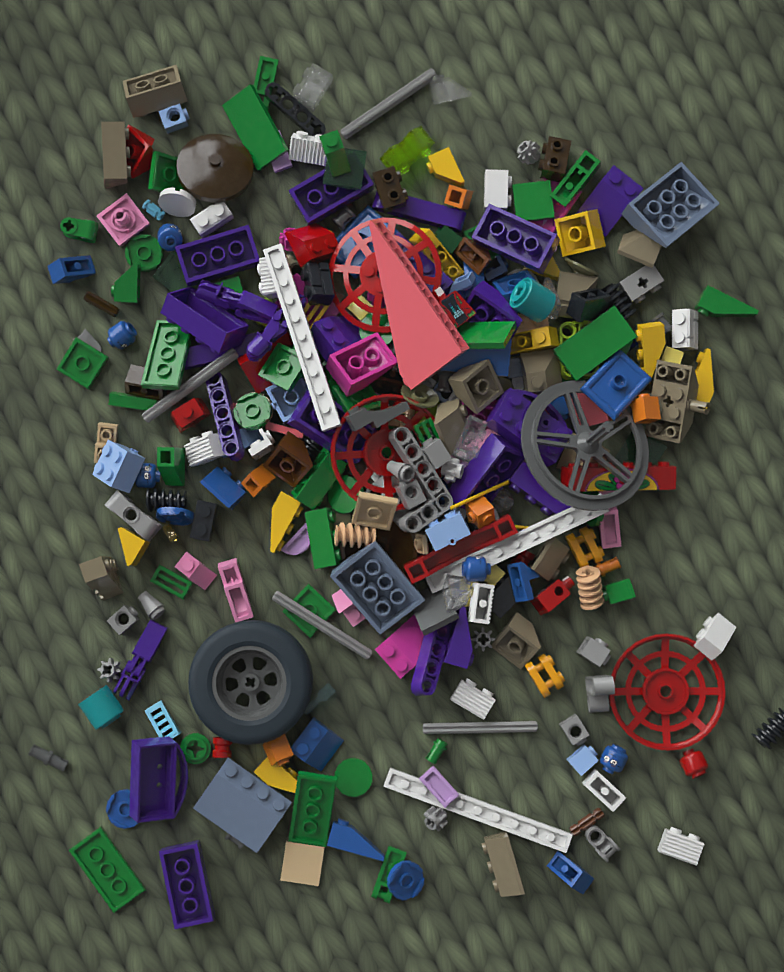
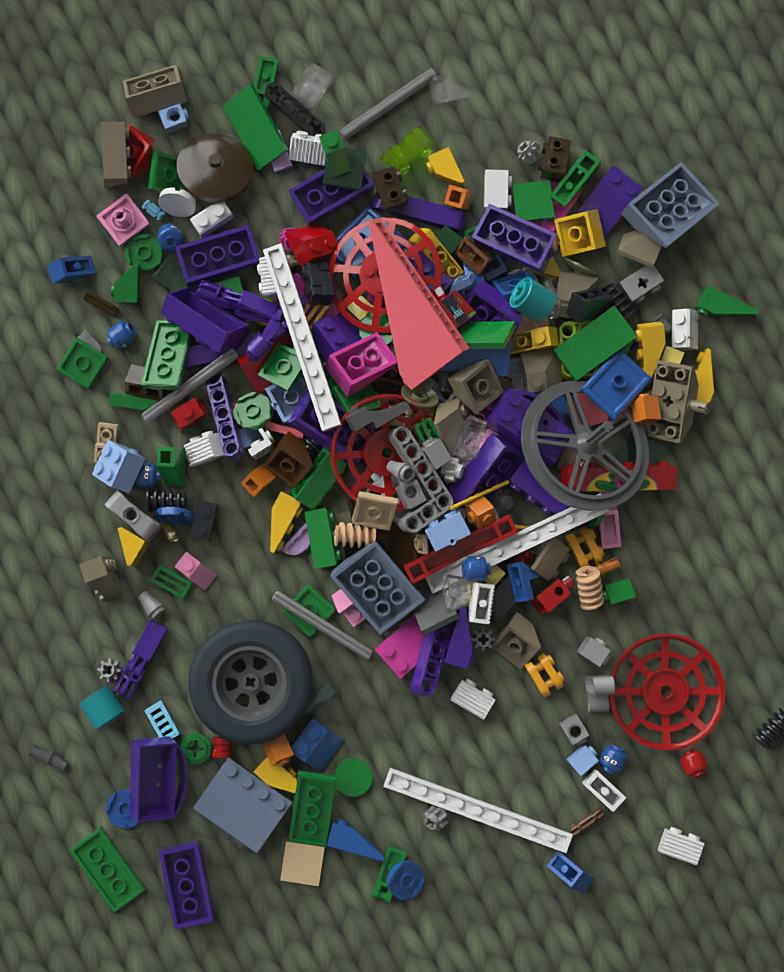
(83, 229): green piece -> none
(115, 621): light grey brick -> none
(224, 487): blue slope -> none
(235, 590): bright pink slope -> none
(338, 497): green tile -> none
(343, 218): dark grey bush -> none
(436, 751): green pin -> none
(439, 786): lavender tile -> none
(480, 727): light grey axle -> none
(502, 864): dark tan slope -> none
(603, 844): light grey piece -> none
(714, 636): white brick -> none

